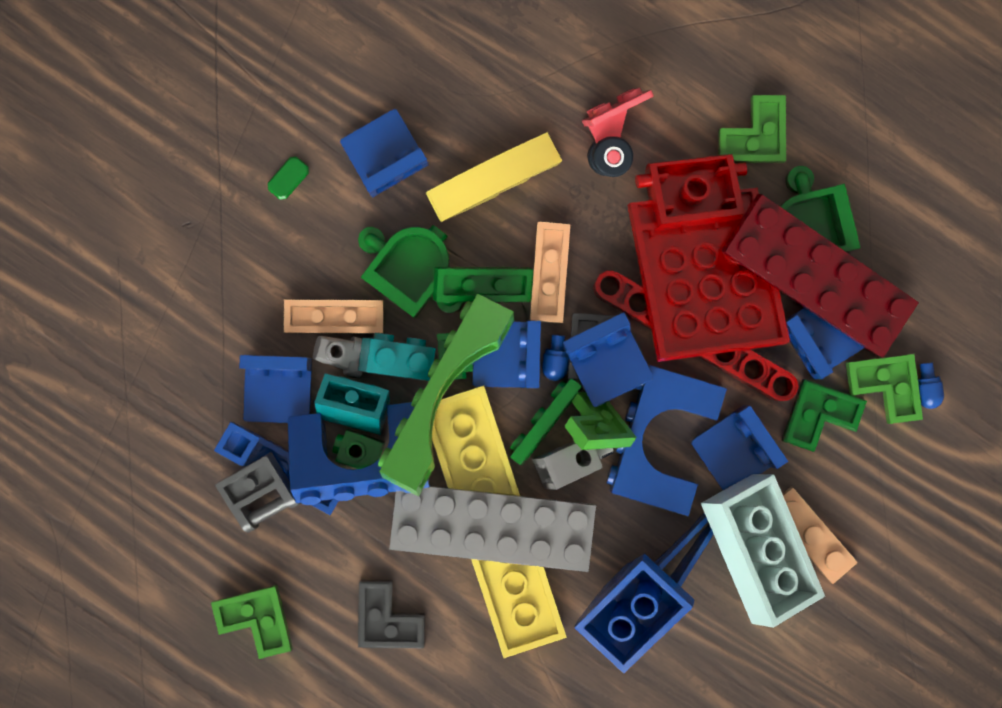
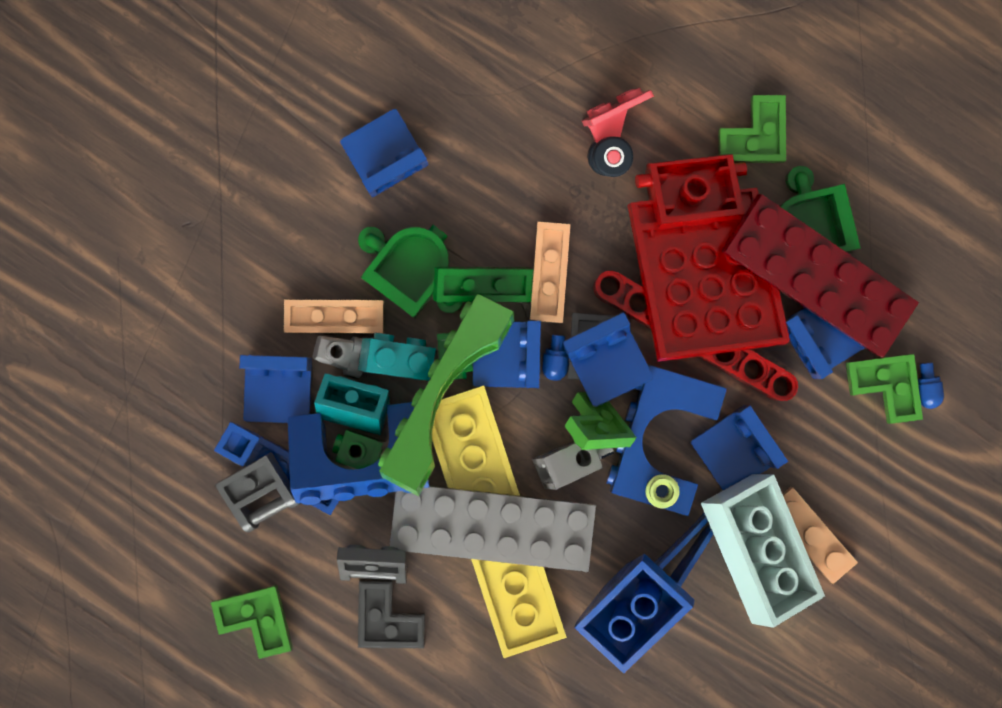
(288, 178): green piece -> none
(382, 563): none -> dark grey plate
(493, 177): light yellow slope -> none
(544, 421): green plate -> none
(670, 498): none -> yellowish green plate
(818, 405): green tile -> none

